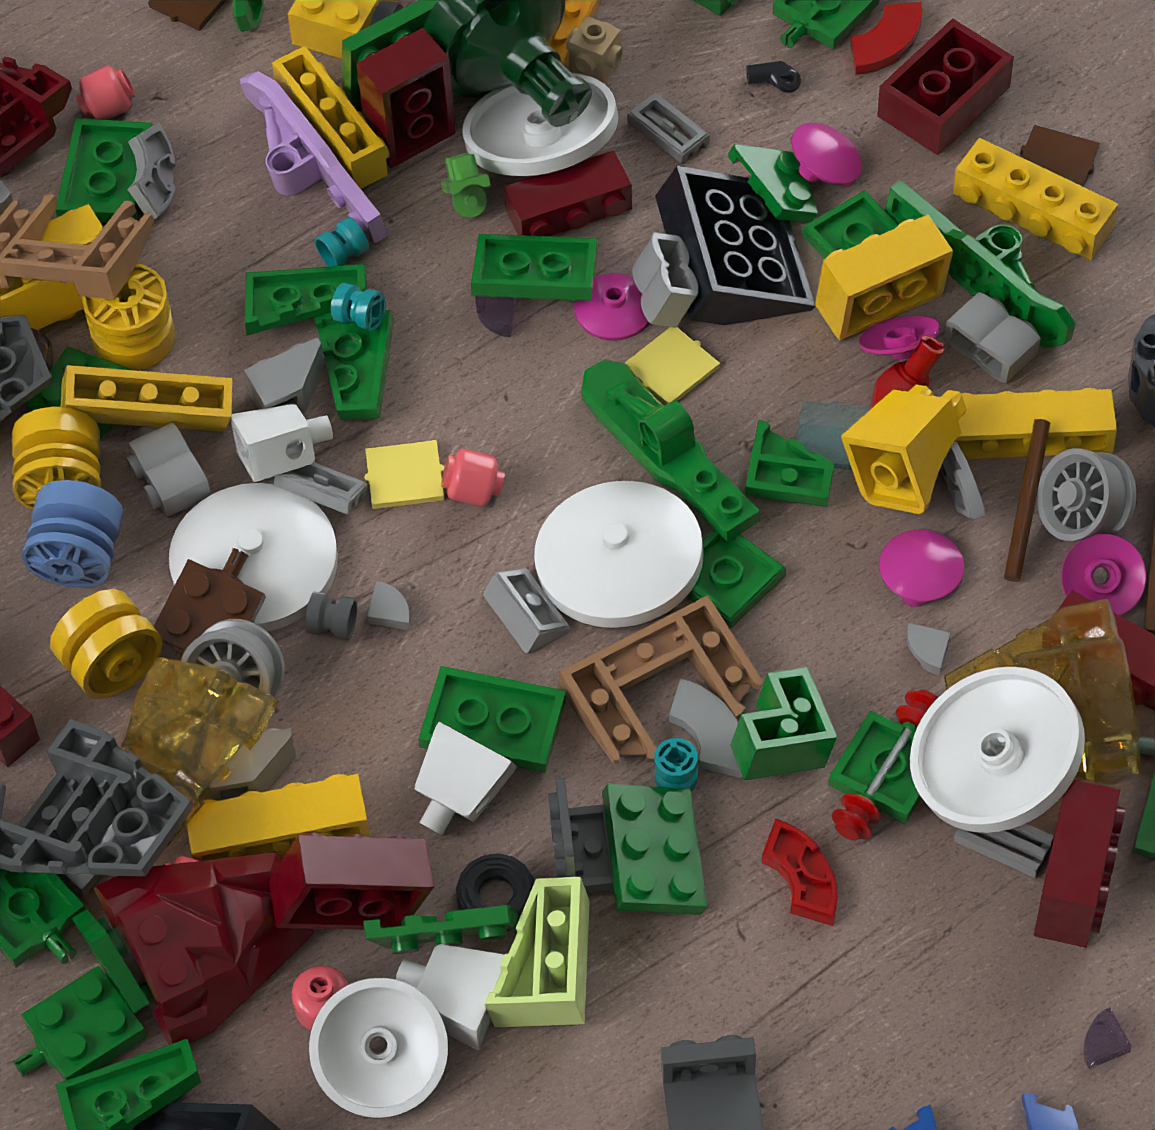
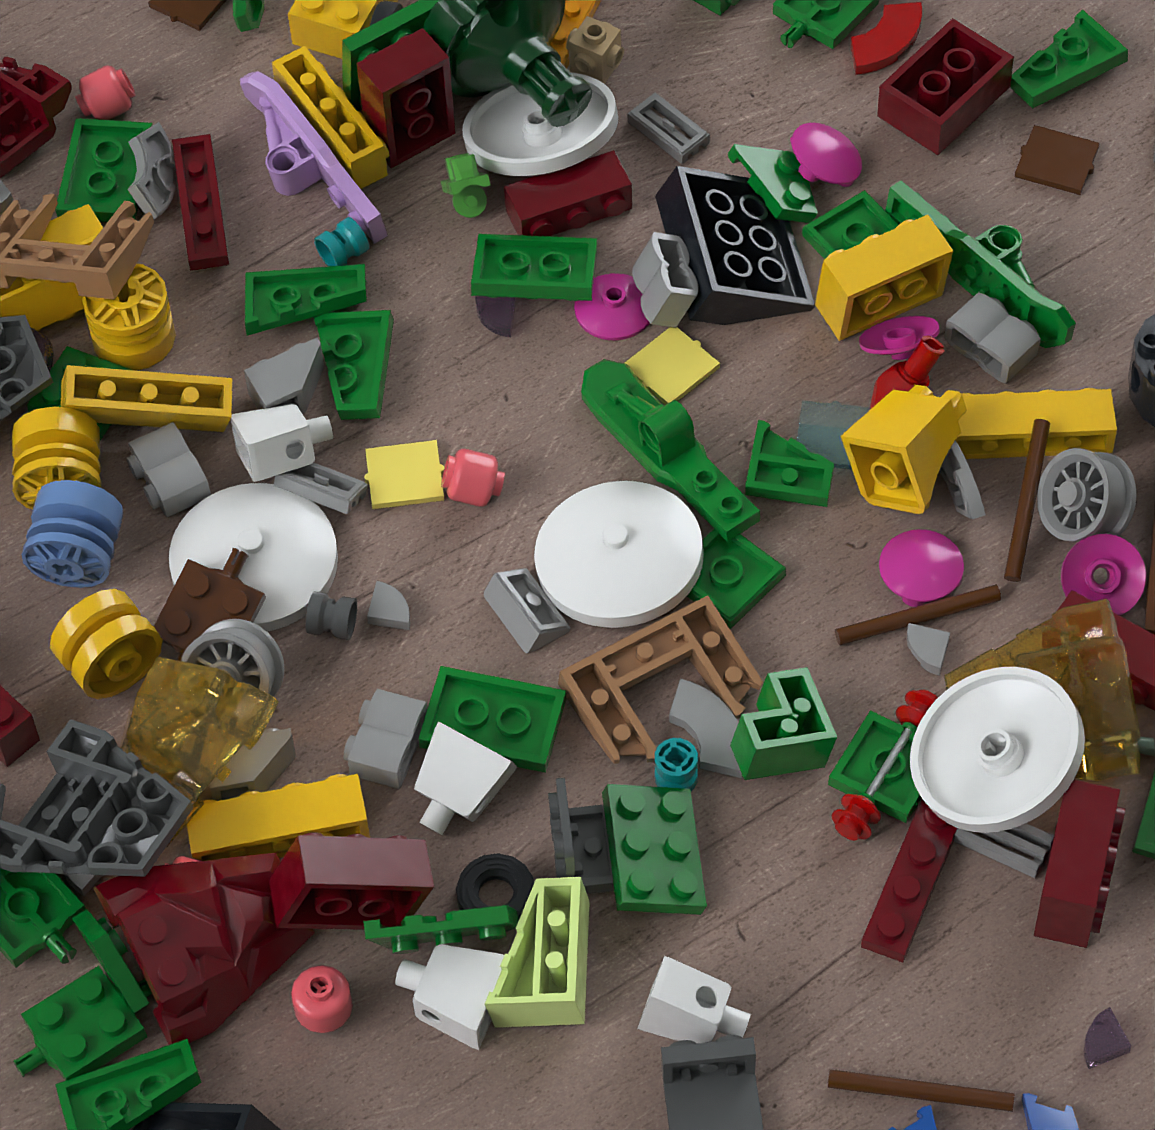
(200, 202): none -> dark red plate
(358, 306): teal wheel -> none
(384, 1081): white dish -> none
(386, 738): none -> light grey brick
(690, 1005): none -> white torso
(775, 73): black arm -> none
(805, 871): red tile -> none
(909, 885): none -> dark red plate
(917, 614): none -> reddish brown bar
(921, 1090): none -> reddish brown bar
(1035, 198): yellow brick -> none
(1071, 60): none -> green wing

